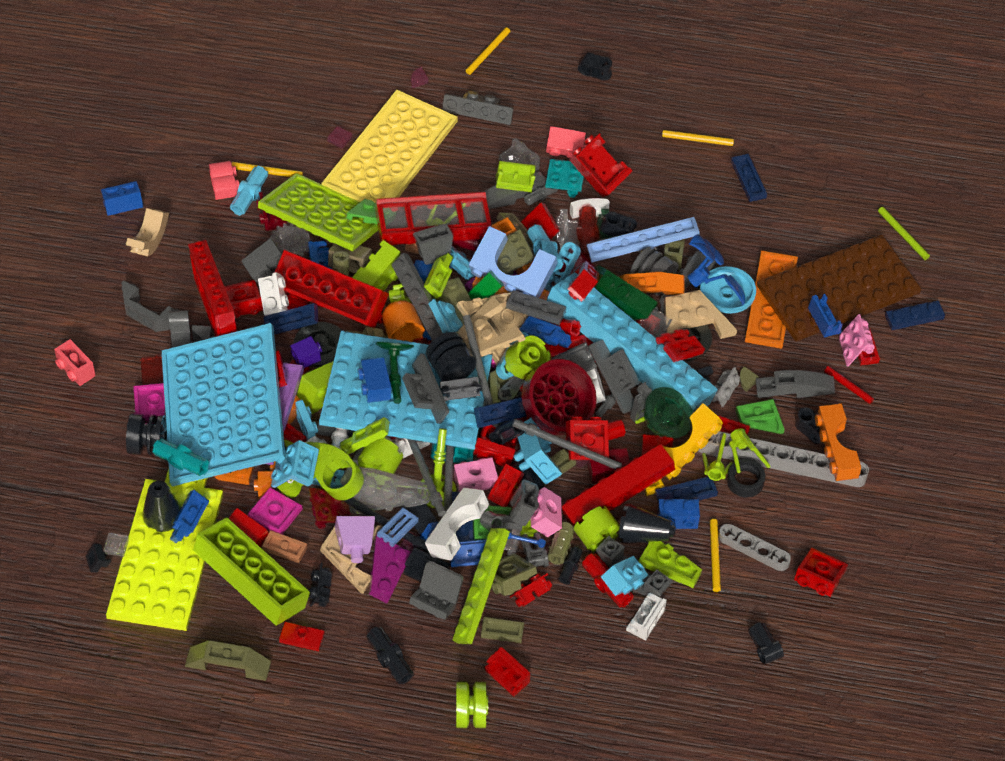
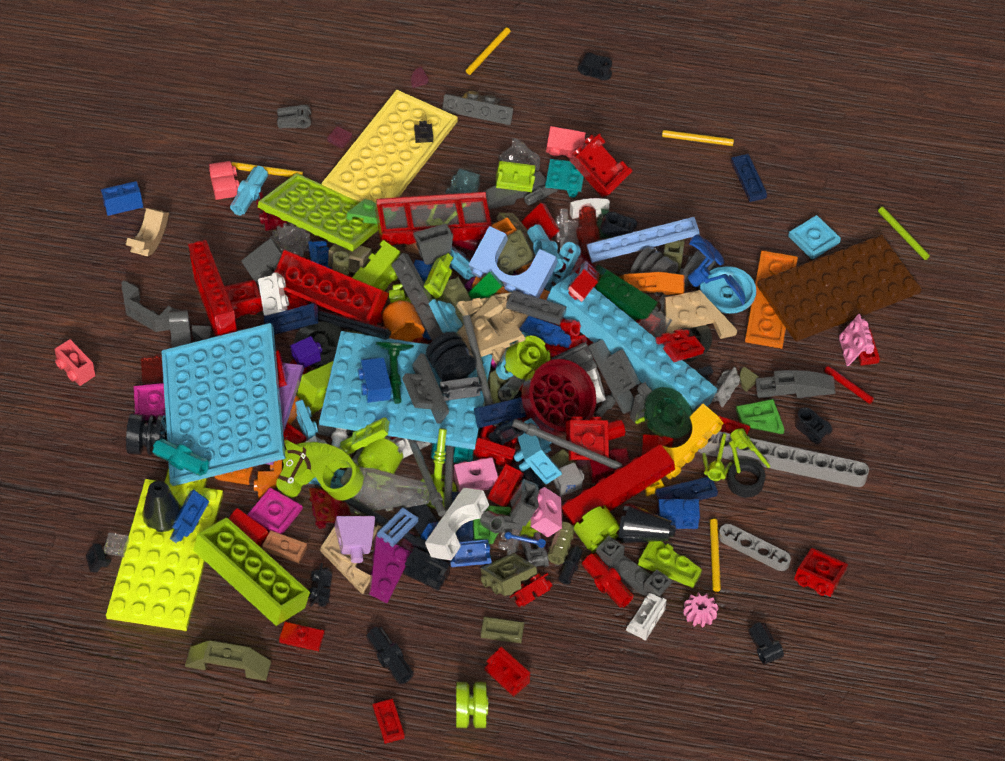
(293, 117): none -> dark grey piece
(298, 465): medium azure bracket -> none
(353, 324): none -> black axle
(388, 721): none -> red plate
(423, 132): none -> black tile
(437, 591): dark grey bracket -> none
(464, 182): none -> clear light blue brick
(481, 586): lime plate -> none
(569, 480): none -> light grey brick
(625, 576): medium azure brick -> none
(700, 609): none -> bright pink gear
(814, 237): none -> medium azure plate
(824, 316): blue hinge -> none
(843, 461): orange arch -> none
(914, 315): dark blue plate -> none

